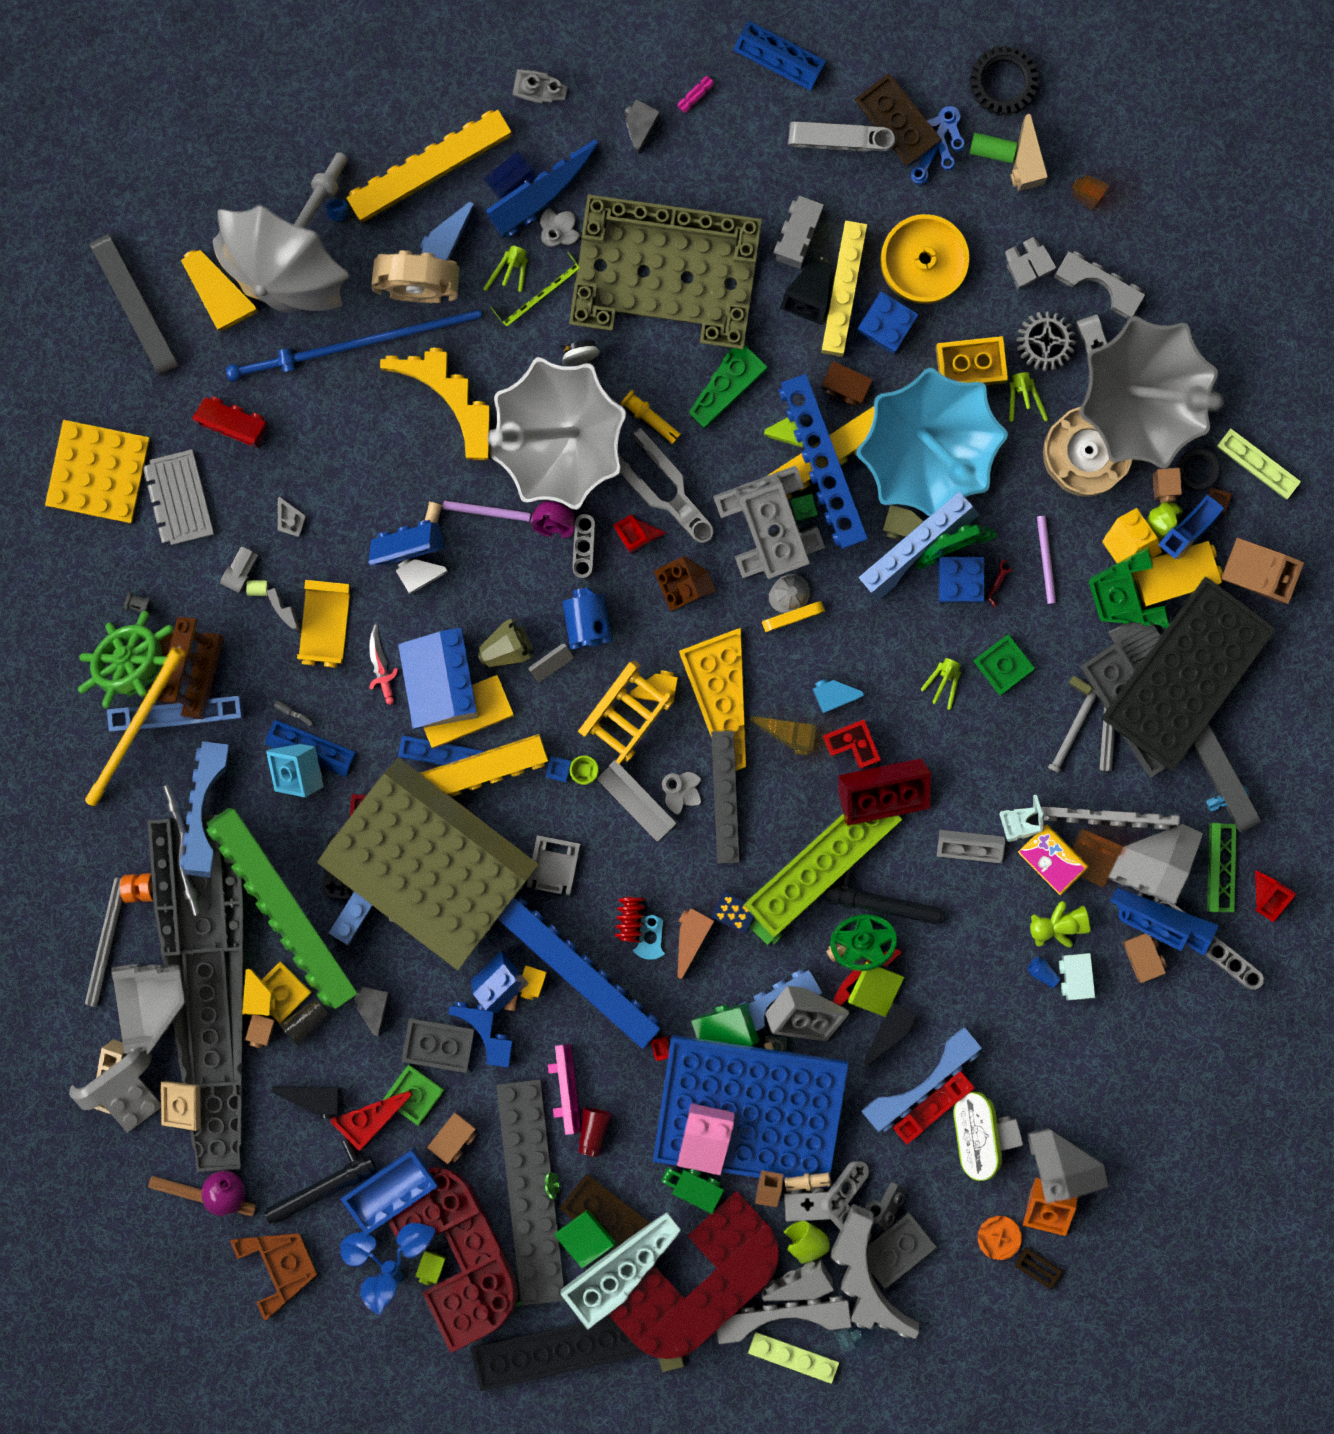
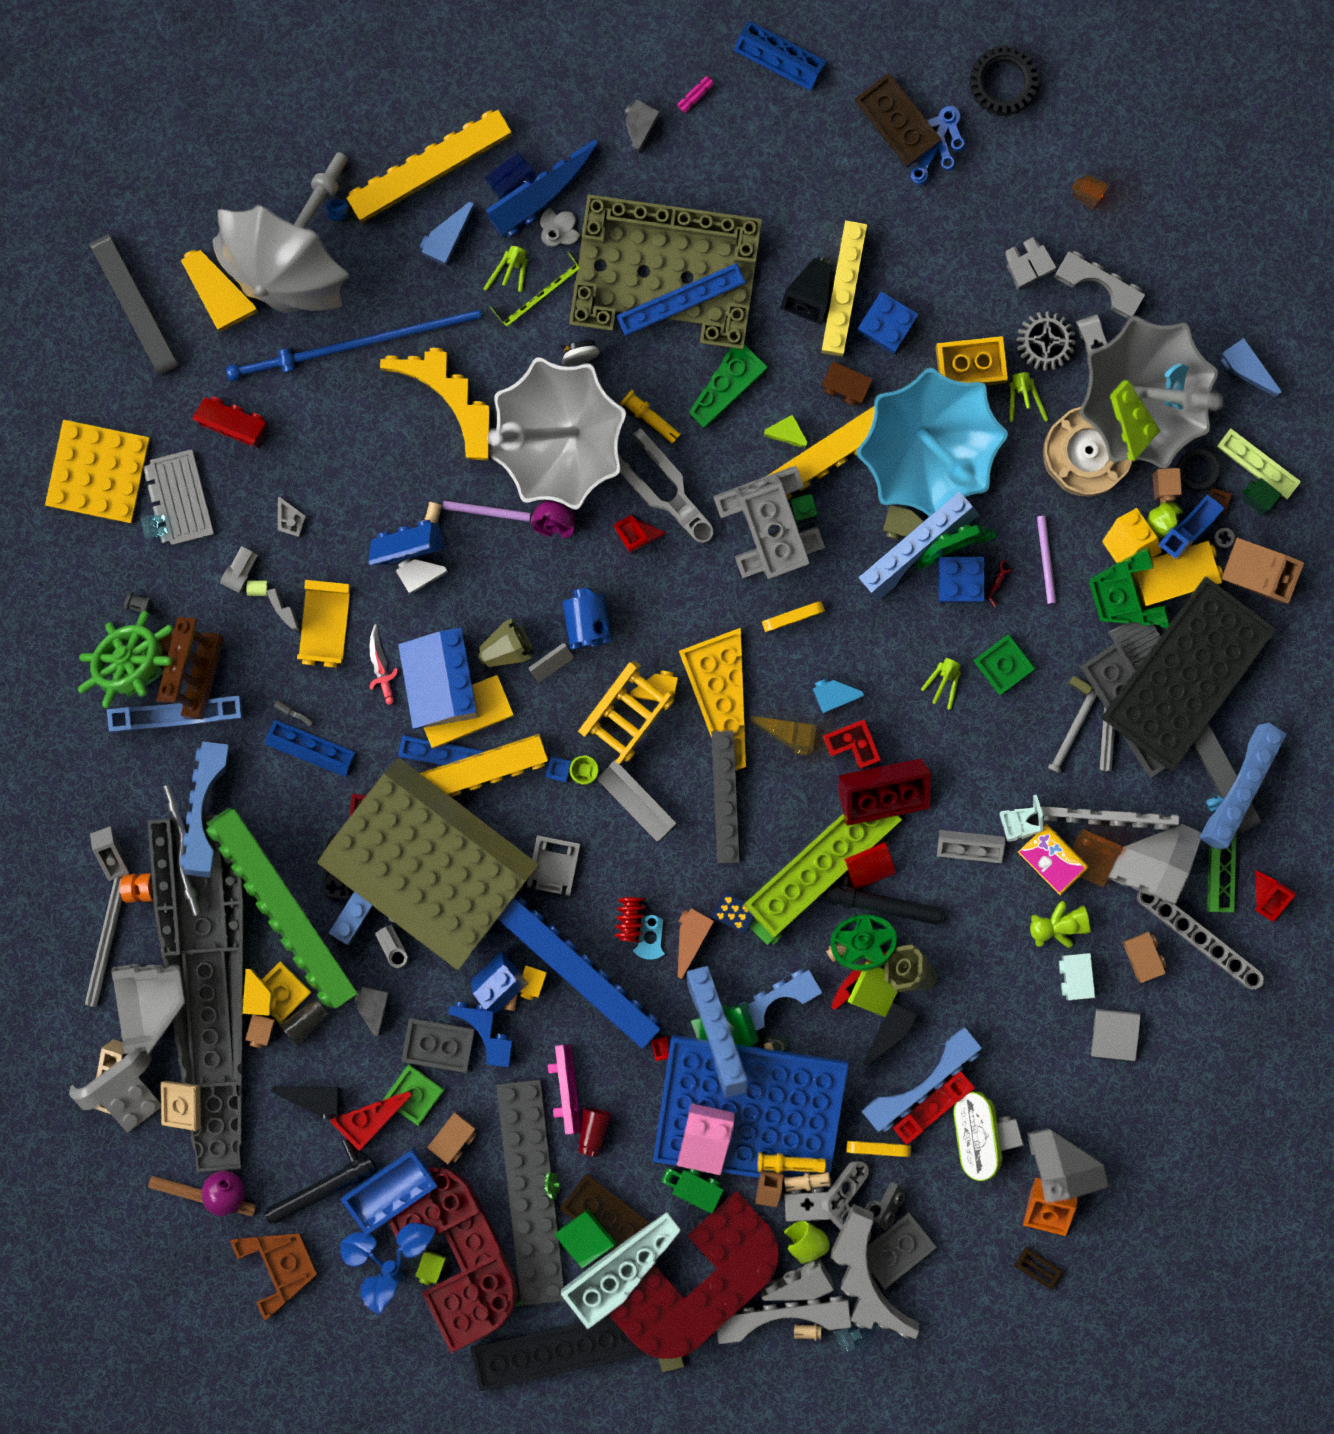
(109, 853): none -> light grey slope
(150, 526): none -> clear light blue tile
(170, 665): yellow piece -> none
(295, 770): medium azure slope -> none
(391, 945): none -> light grey piece
(415, 277): tan piece -> none
(538, 87): light grey connector -> none
(579, 536): light grey beam -> none
(681, 299): none -> blue tile
(683, 582): reddish brown slope -> none
(684, 793): light grey plate -> none
(717, 1031): none -> medium blue arch
(779, 1163): none -> yellow pin
(789, 593): light grey piece -> none
(793, 1357): yellowish green plate -> none
(798, 232): light grey wedge -> none
(801, 386): blue brick -> none
(804, 1015): light grey slope -> none
(807, 1332): none -> tan pin
(840, 137): light grey piece -> none
(870, 866): none -> red slope
(878, 1148): none -> yellow beam
(910, 970): none -> olive cone
(927, 236): yellow piece -> none
(993, 148): bright green pin -> none
(999, 1237): orange tile -> none
(1028, 164): tan slope -> none
(1043, 972): blue cone -> none
(1115, 1034): none -> light grey slope
(1135, 419): none -> lime wing
(1164, 922): blue wedge -> none
(1176, 373): none -> medium azure piece
(1228, 816): none -> medium blue arch
(1230, 534): none -> flat silver bush
(1245, 365): none -> medium blue slope
(1260, 495): none -> dark green brick

